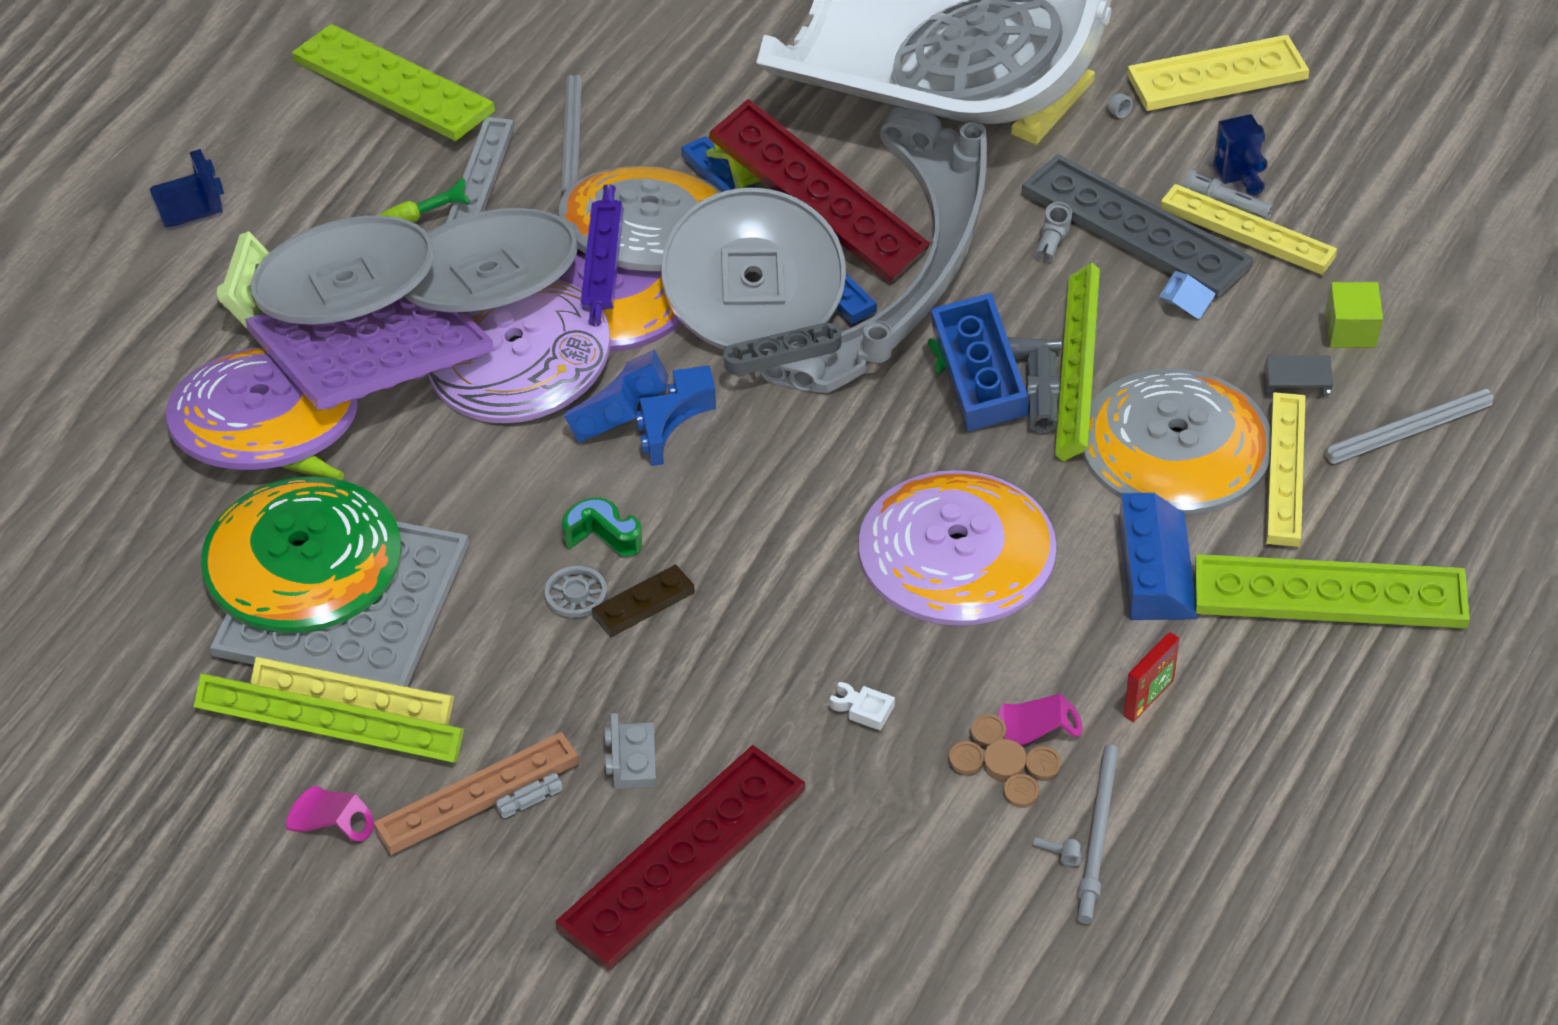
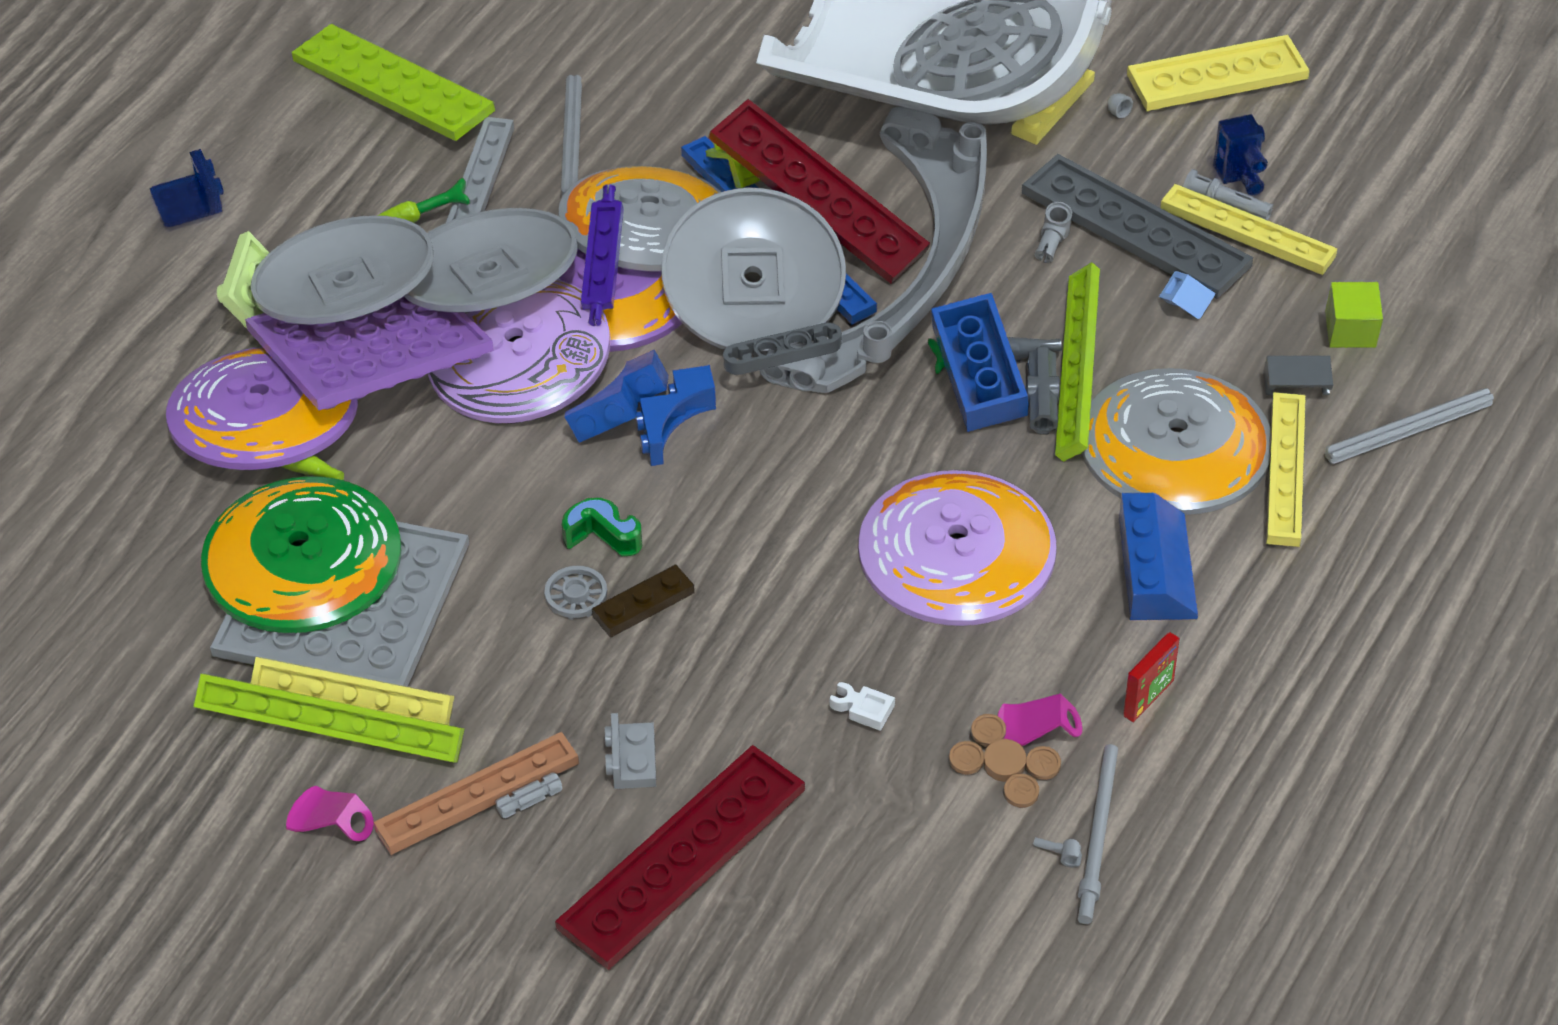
(1331, 591): lime plate -> none

